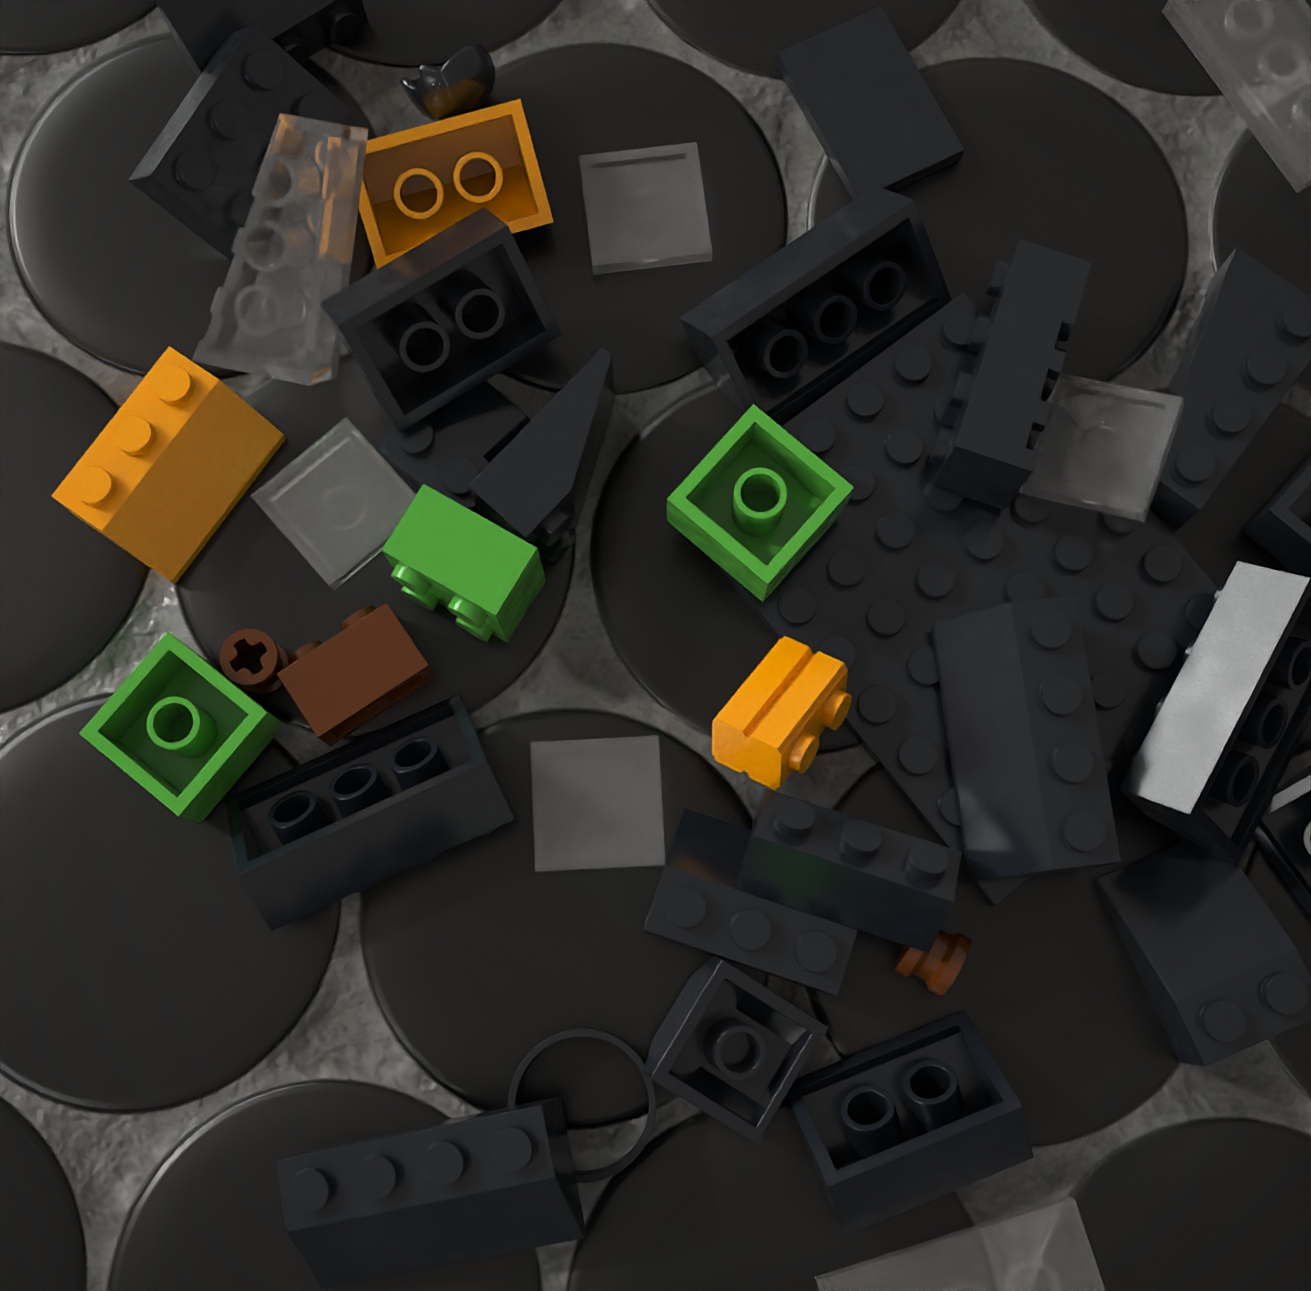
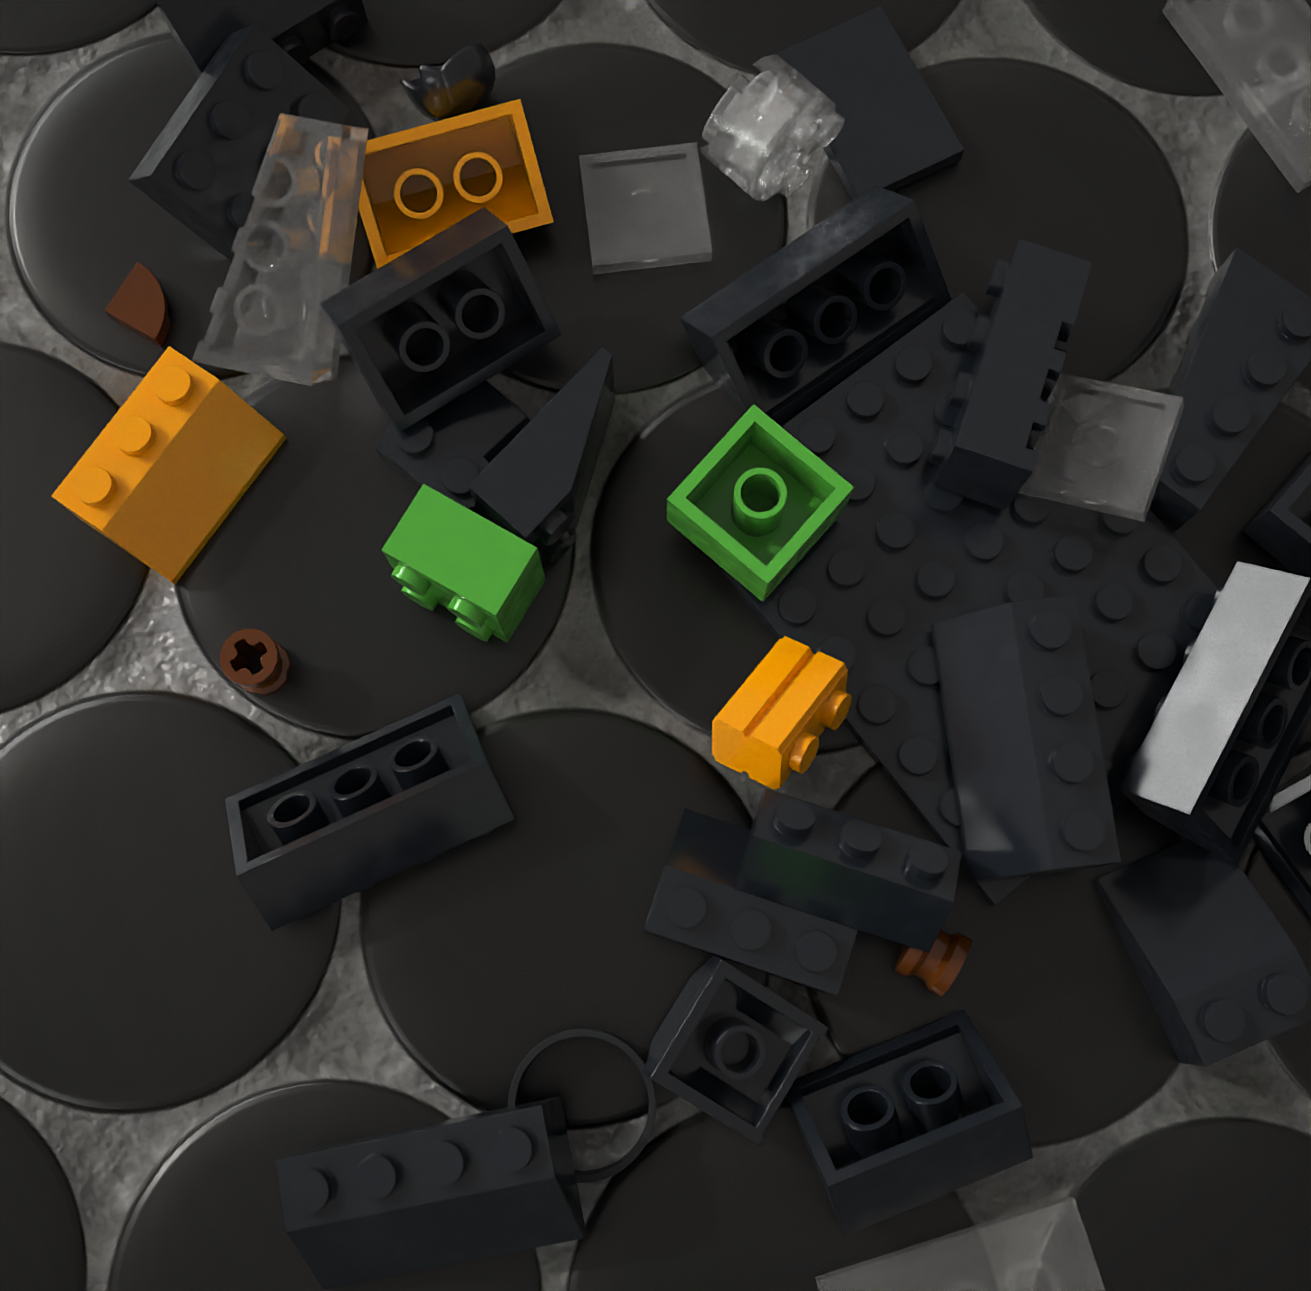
(141, 305): none -> reddish brown tile
(182, 729): bright green brick -> none
(336, 503): clear tile -> none
(355, 673): reddish brown brick -> none
(597, 804): clear tile -> none
(770, 129): none -> clear brick

